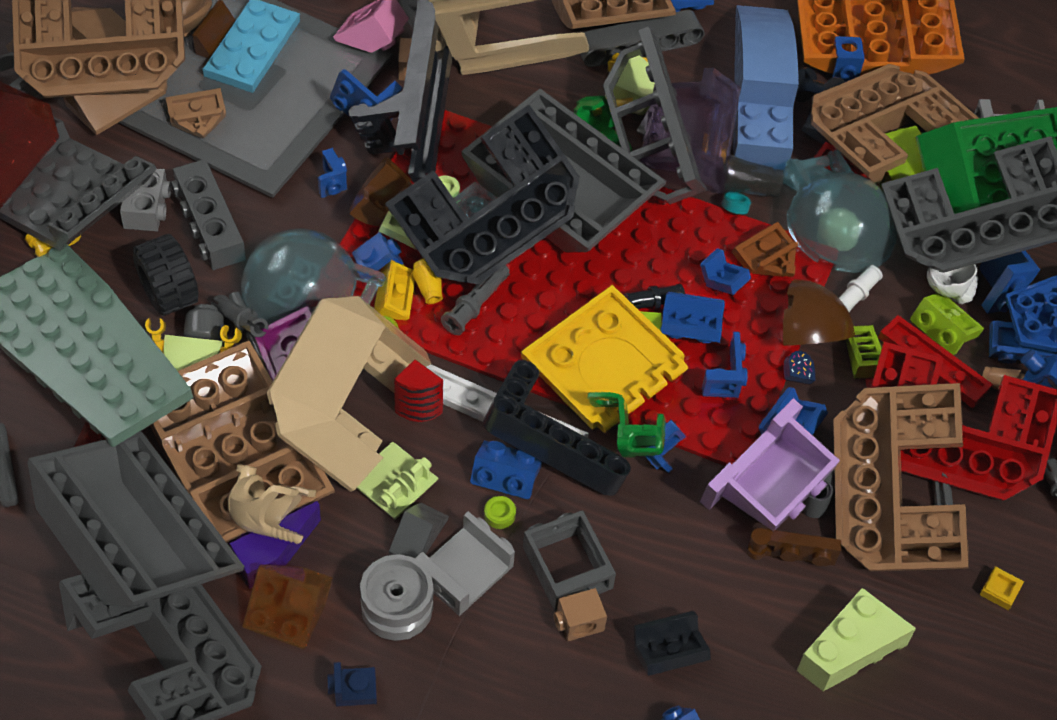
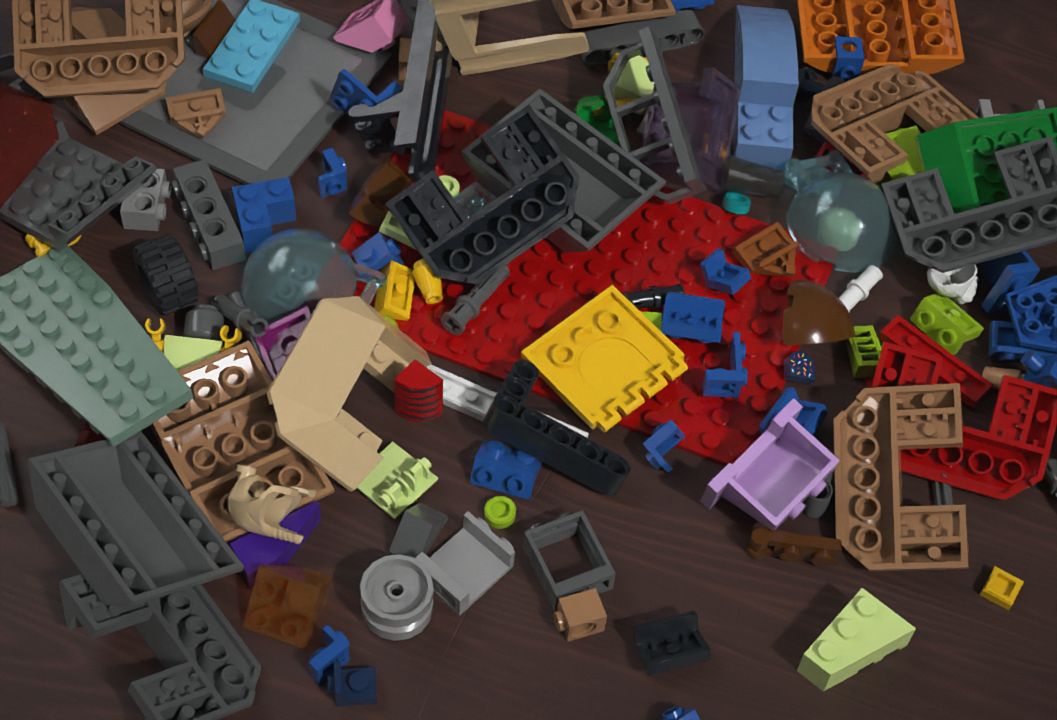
(261, 206): none -> blue brick
(323, 659): none -> blue bracket
(632, 437): green piece -> none

